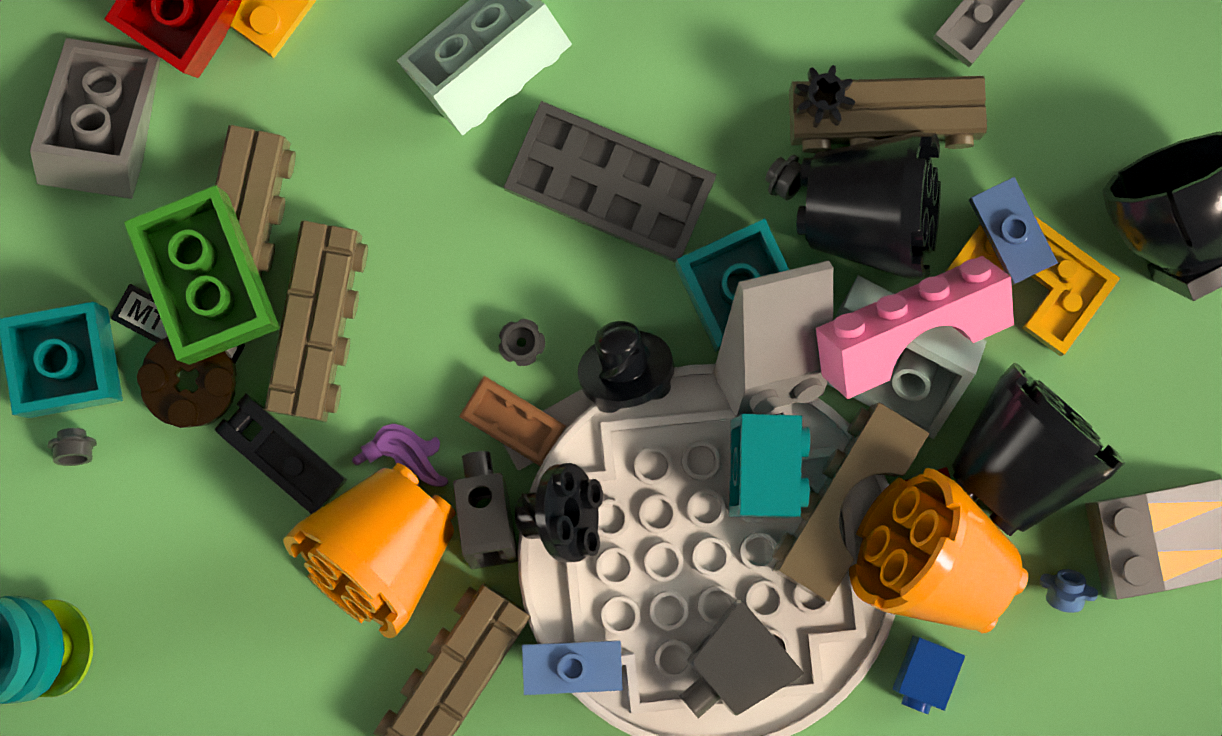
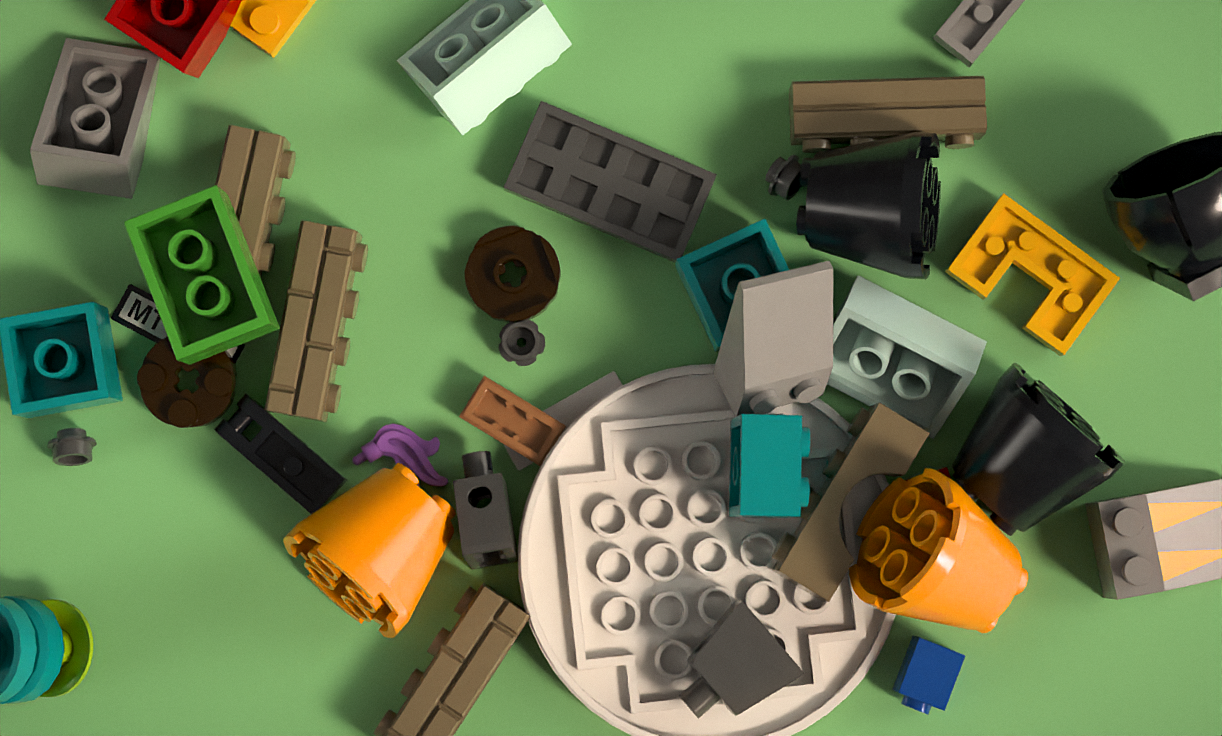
(488, 262): none -> dark brown plate
(562, 513): black plate -> none
(572, 667): medium blue plate -> none
(625, 367): black plate -> none
(826, 82): black gear -> none
(863, 345): bright pink arch -> none
(1013, 230): medium blue plate -> none
(1067, 590): medium blue plate -> none

